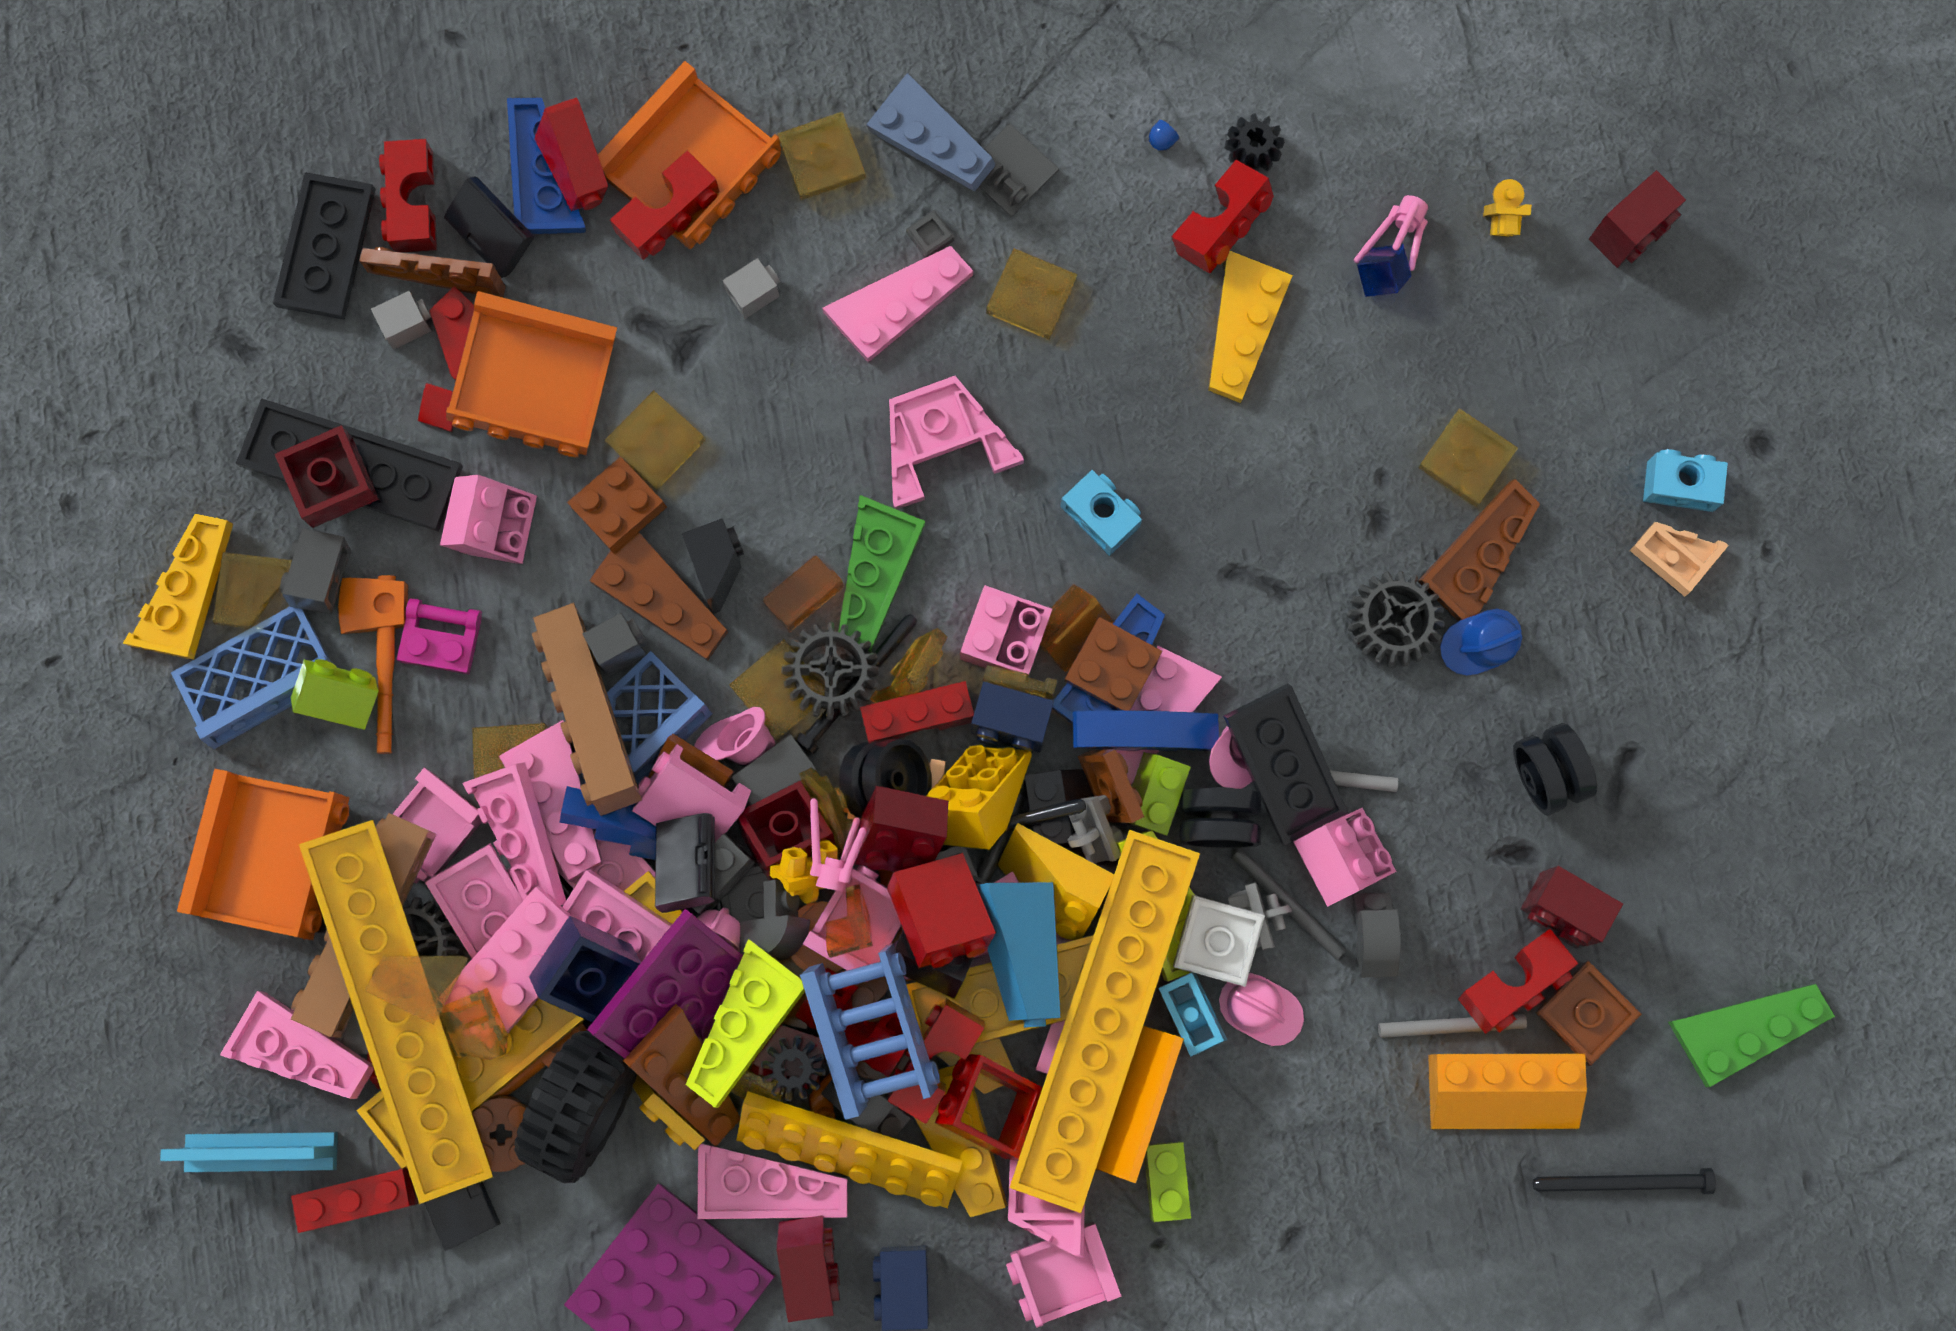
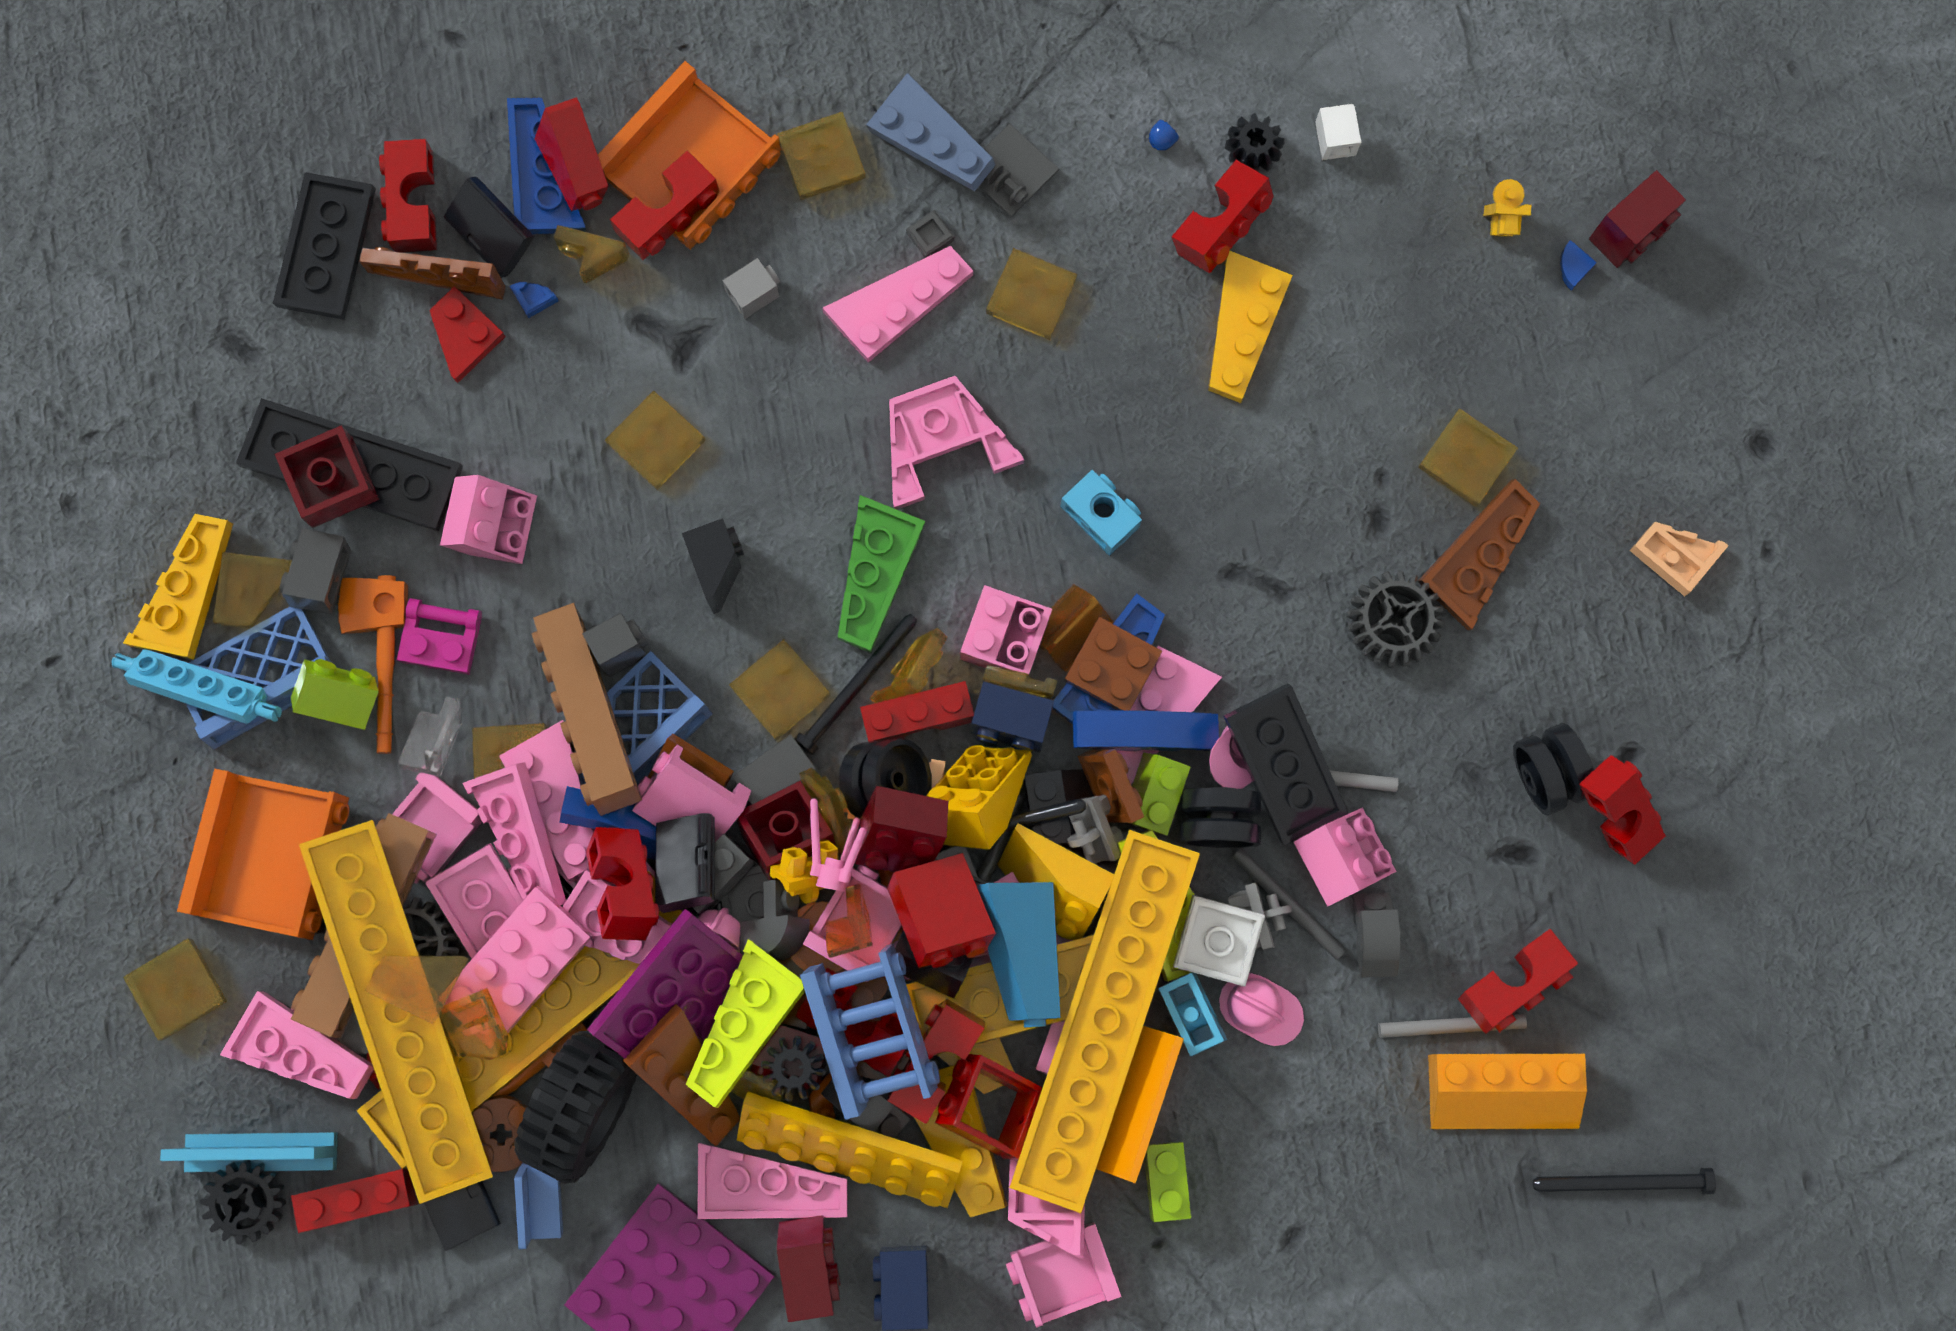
(175, 989): none -> clear yellow plate
(196, 686): none -> medium azure plate
(257, 1207): none -> black gear
(402, 319): light grey brick -> none
(432, 739): none -> clear panel
(434, 407): red slope -> none
(531, 375): orange panel -> none
(533, 297): none -> blue tile
(537, 1206): none -> medium blue panel
(583, 969): dark blue brick -> none
(599, 252): none -> clear yellow slope
(617, 504): dark orange plate -> none
(628, 907): none -> red arch
(656, 593): dark orange wing -> none
(658, 1108): yellow wing -> none
(737, 738): bright pink piece -> none
(803, 593): clear orange panel -> none
(846, 670): dark grey gear -> none
(1338, 131): none -> white panel
(1384, 270): clear blue panel -> none
(1408, 217): bright pink plant -> none
(1481, 642): blue piece -> none
(1570, 907): dark red brick -> none
(1574, 264): none -> blue tile
(1588, 1013): dark orange plate -> none
(1619, 795): none -> red arch
(1666, 488): medium azure brick -> none
(1740, 1034): bright green wing -> none

